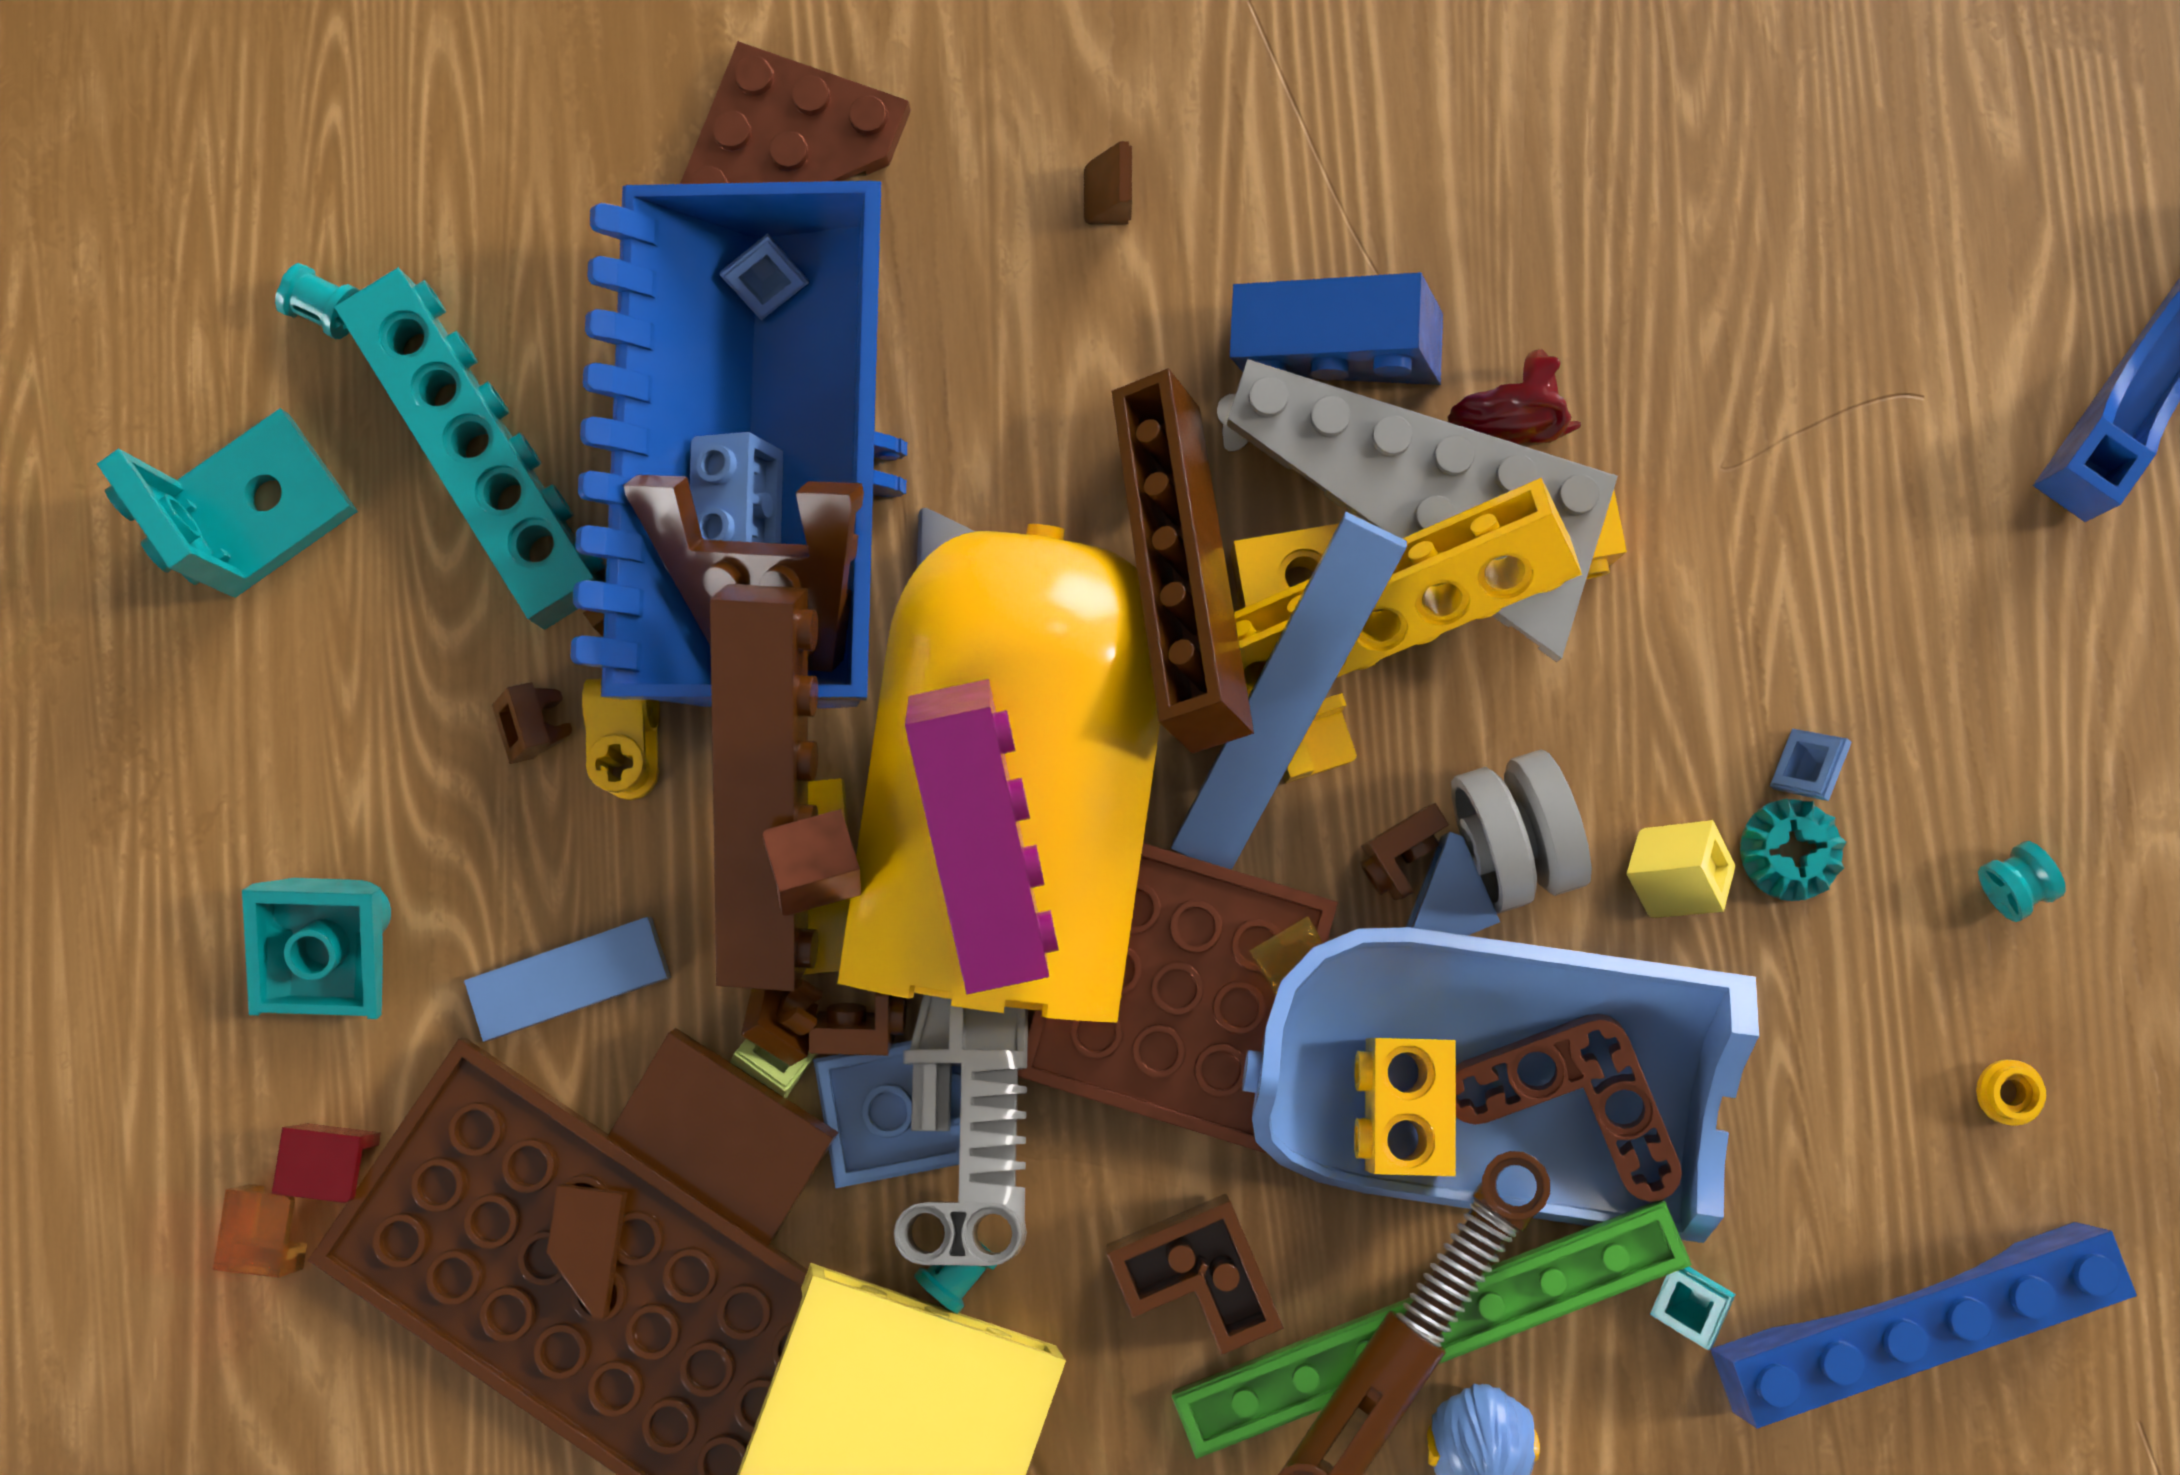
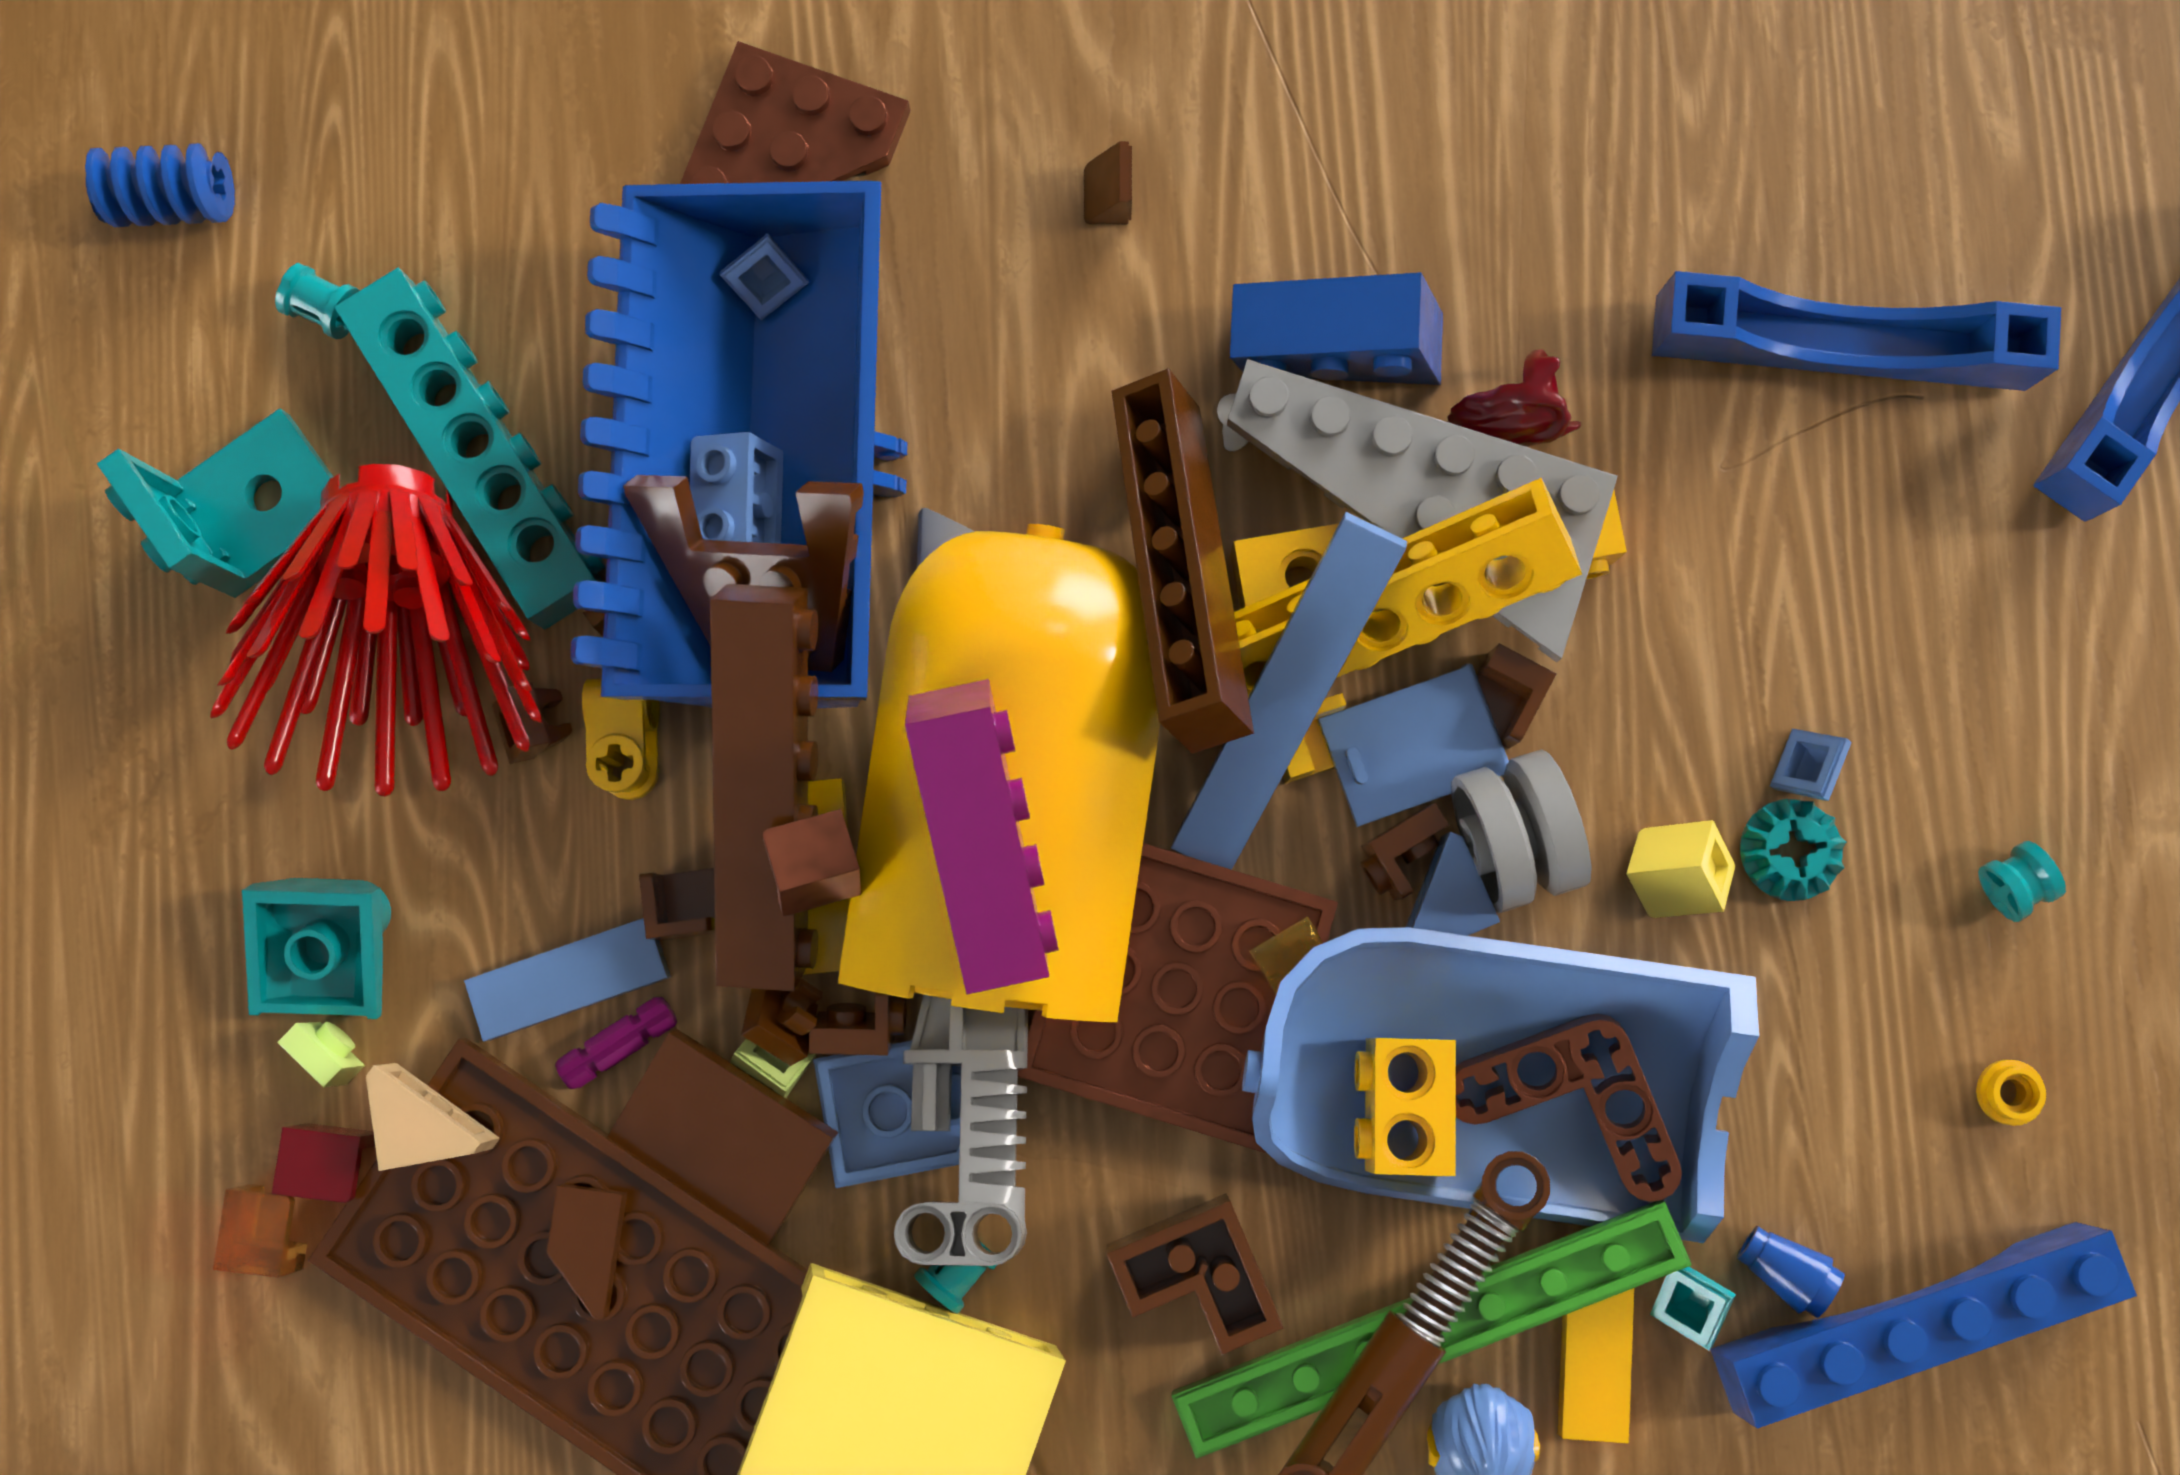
(158, 189): none -> blue piece
(323, 1052): none -> yellowish green plate
(388, 557): none -> red plant
(417, 1123): none -> tan slope
(616, 1042): none -> magenta axle
(678, 904): none -> reddish brown panel
(1412, 744): none -> medium blue container
(1513, 691): none -> reddish brown panel
(1597, 1371): none -> yellow tile
(1792, 1271): none -> blue cone
(1959, 345): none -> blue arch

